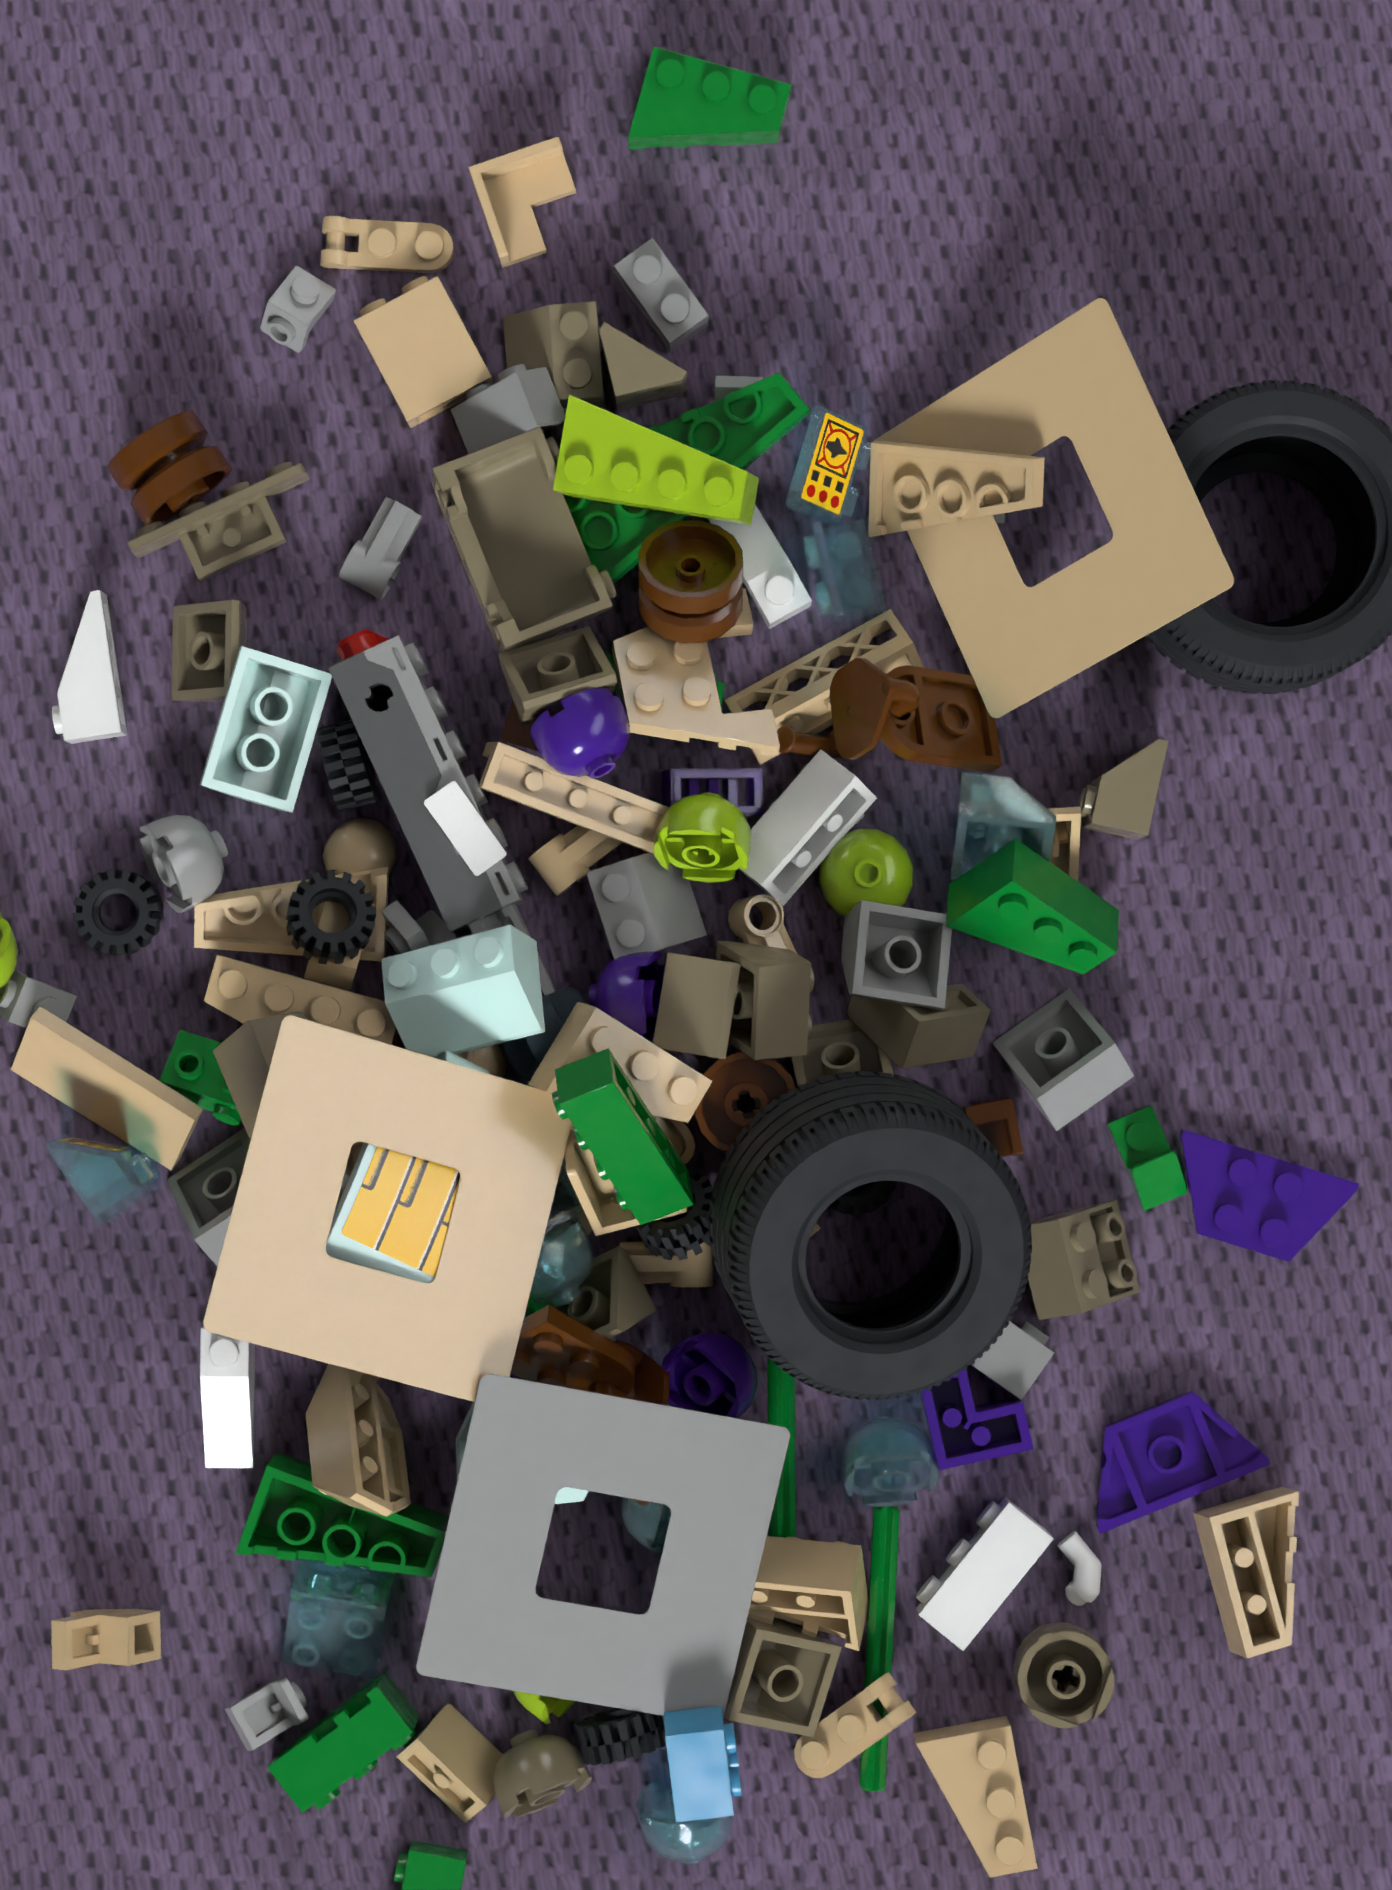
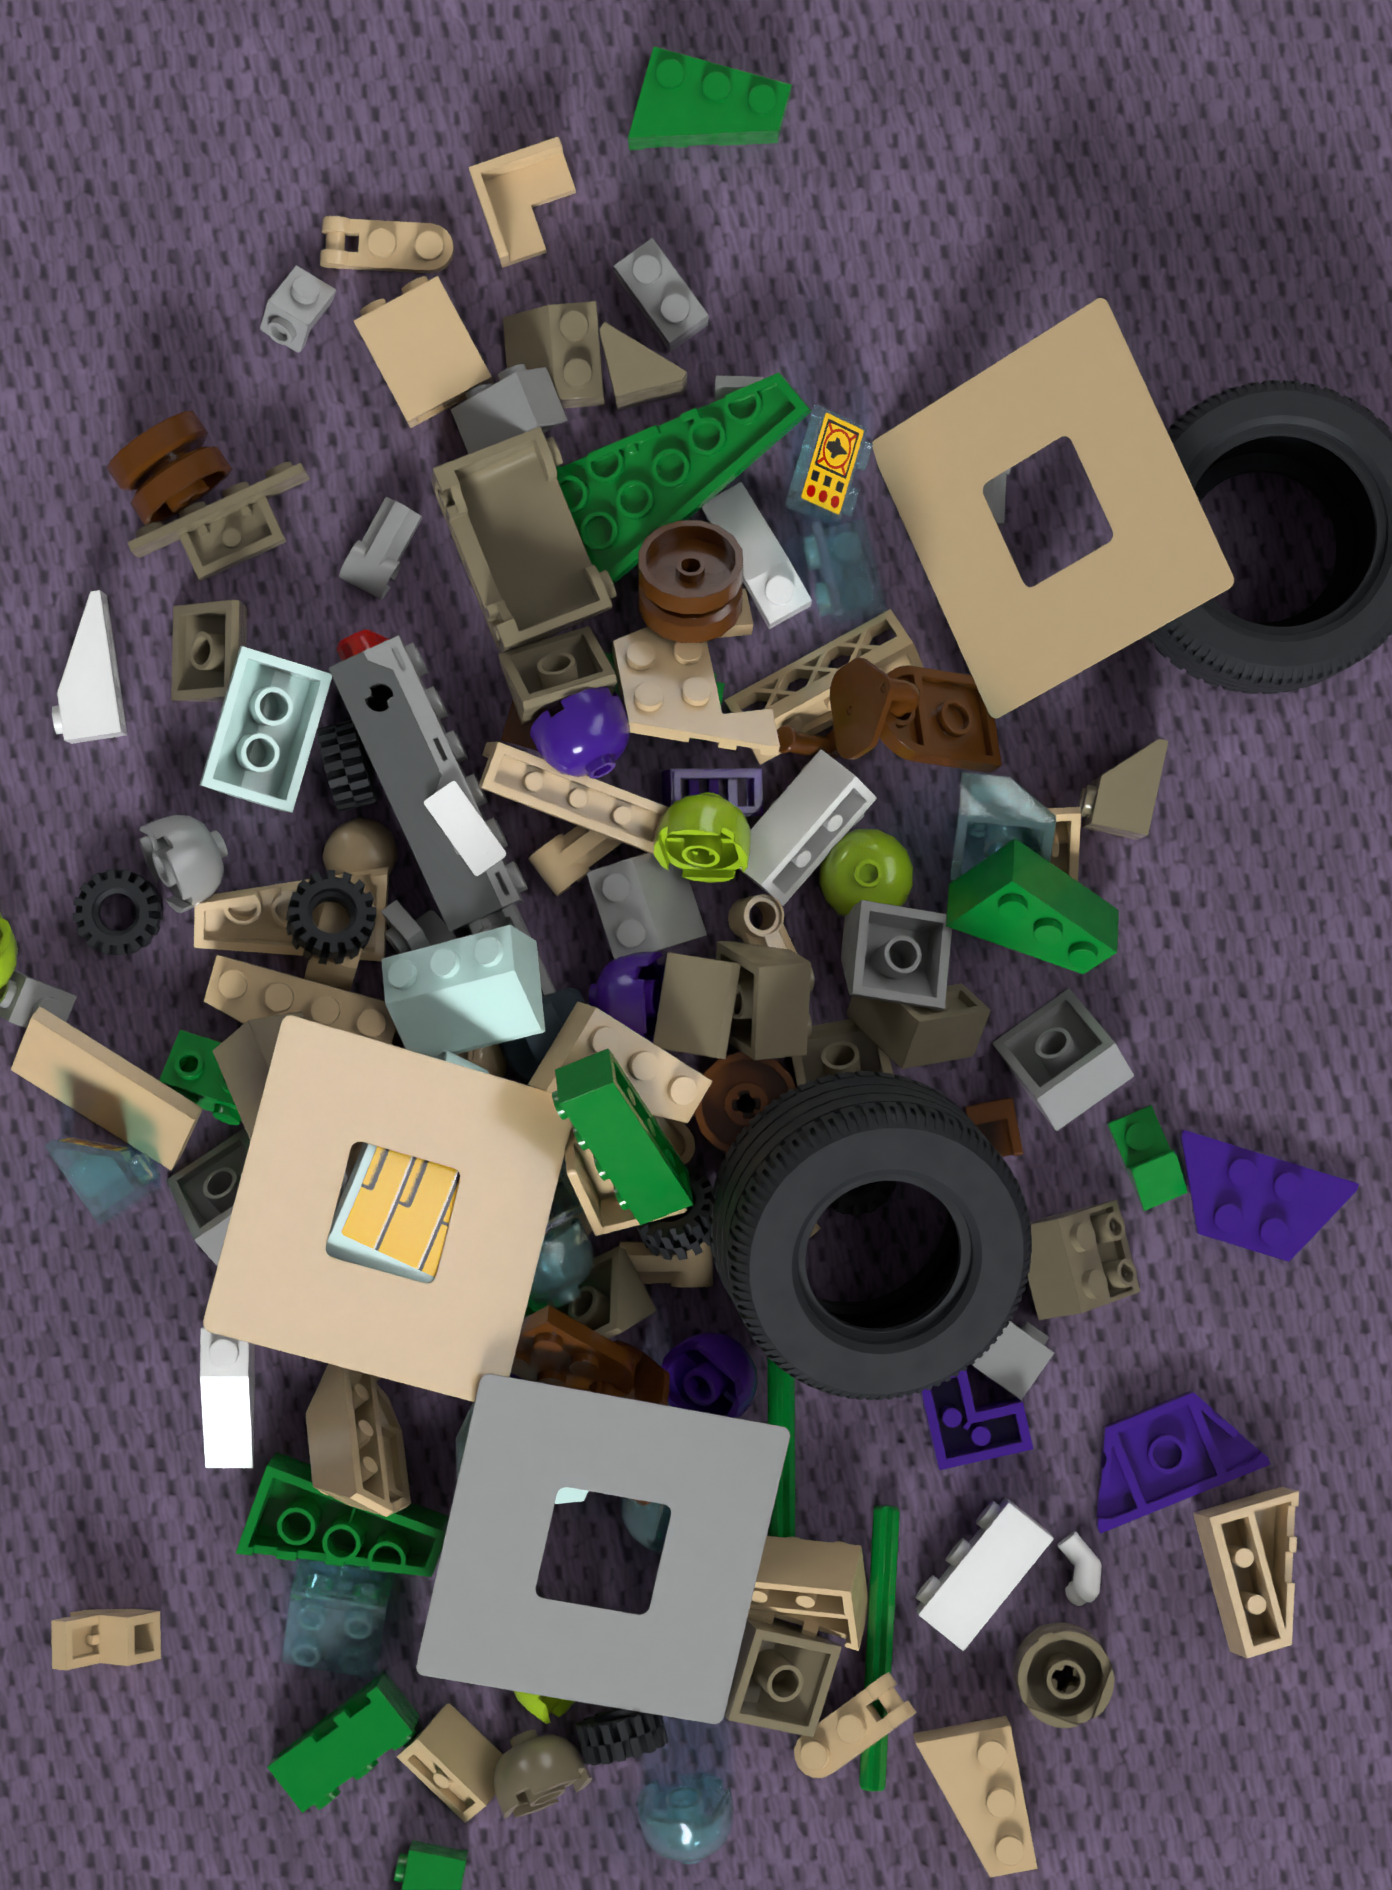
(267, 1712): light grey bracket -> none
(637, 467): lime wedge -> none
(701, 1763): brick -> none
(889, 1463): clear light blue cylinder -> none
(943, 485): tan wing -> none

